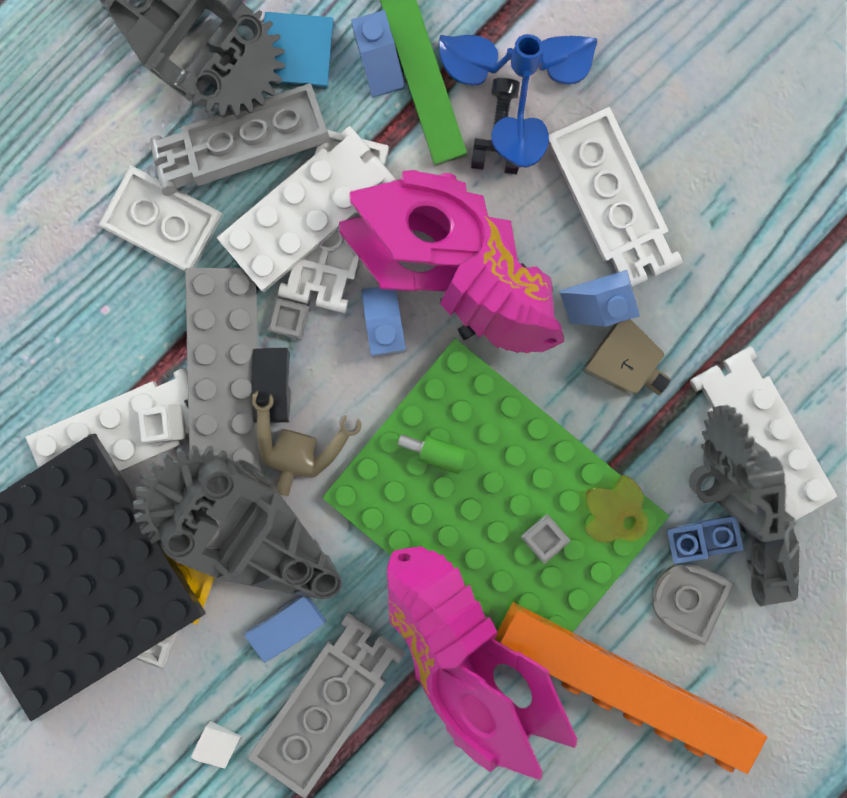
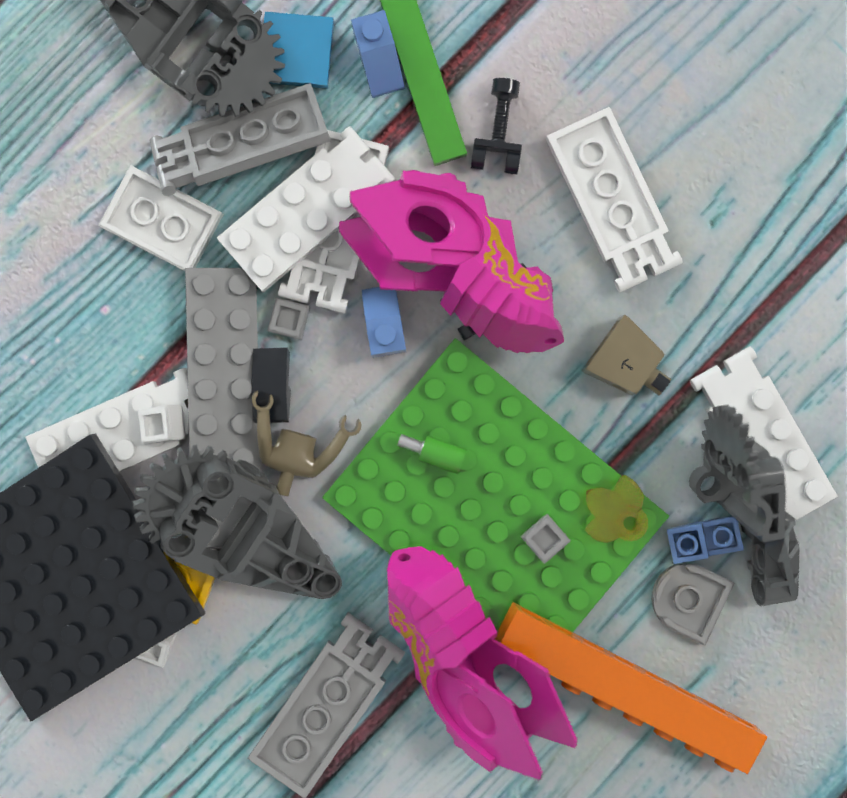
(215, 745): white slope -> none
(285, 627): medium blue slope -> none
(565, 58): blue plant -> none
(601, 301): medium blue slope -> none

